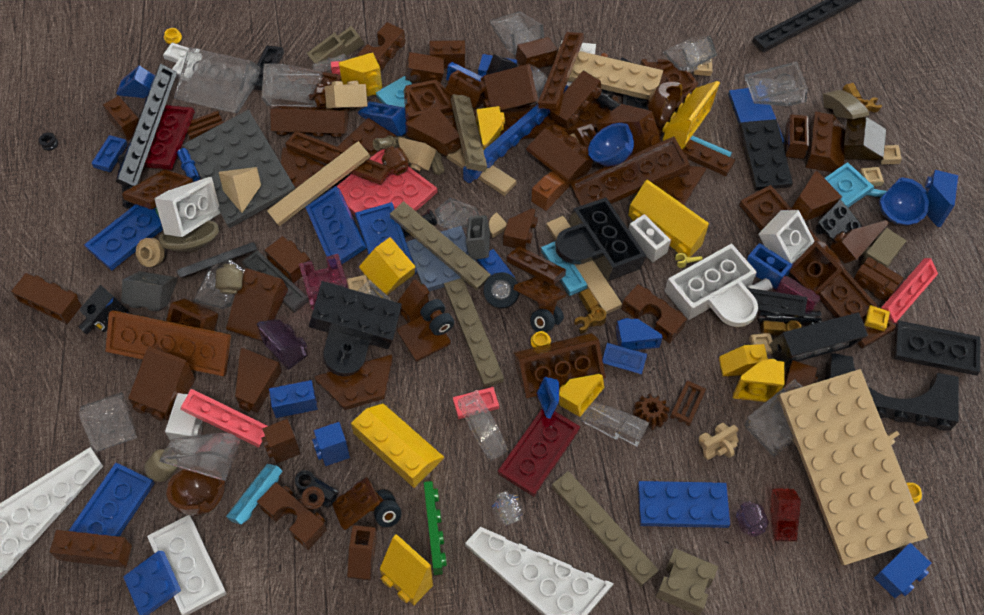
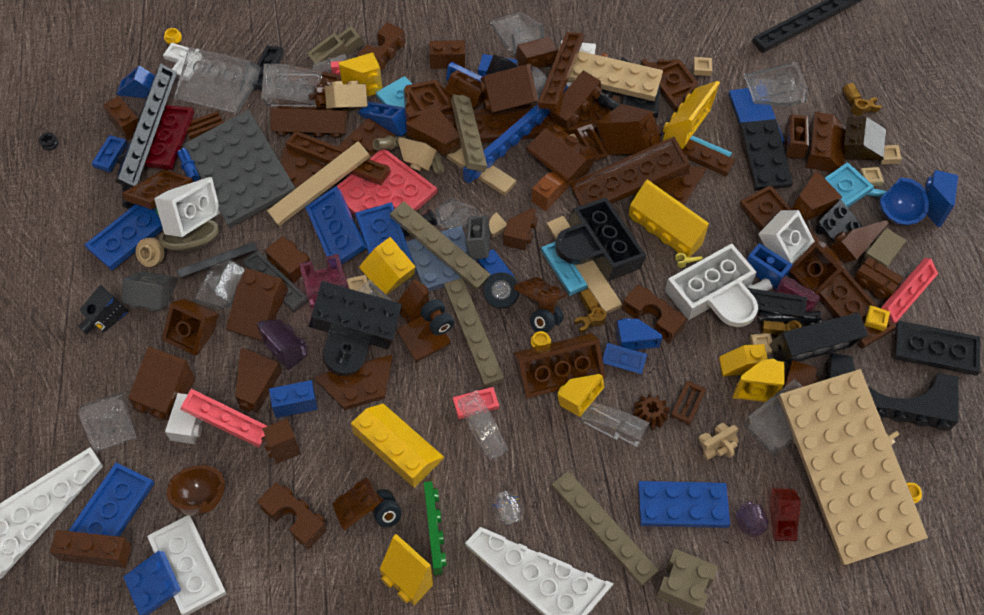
(46, 298): reddish brown brick -> none
(158, 470): dark tan head -> none
(202, 348): dark orange plate -> none
(203, 454): clear slope -> none
(228, 279): dark tan head -> none
(240, 185): tan slope -> none
(243, 508): medium azure plate -> none
(309, 491): reddish brown plate -> none
(330, 444): blue brick -> none
(330, 493): black piece -> none
(361, 552): reddish brown slope -> none
(395, 160): reddish brown head -> none
(424, 67): reddish brown brick -> none
(489, 124): yellow slope -> none
(536, 265): reddish brown plate -> none
(538, 451): dark red plate -> none
(549, 395): blue slope -> none
(612, 145): blue cylinder -> none
(649, 237): white brick -> none
(664, 101): reddish brown cylinder -> none
(691, 53): clear slope -> none
(844, 104): dark tan slope -> none
(903, 571): blue brick -> none

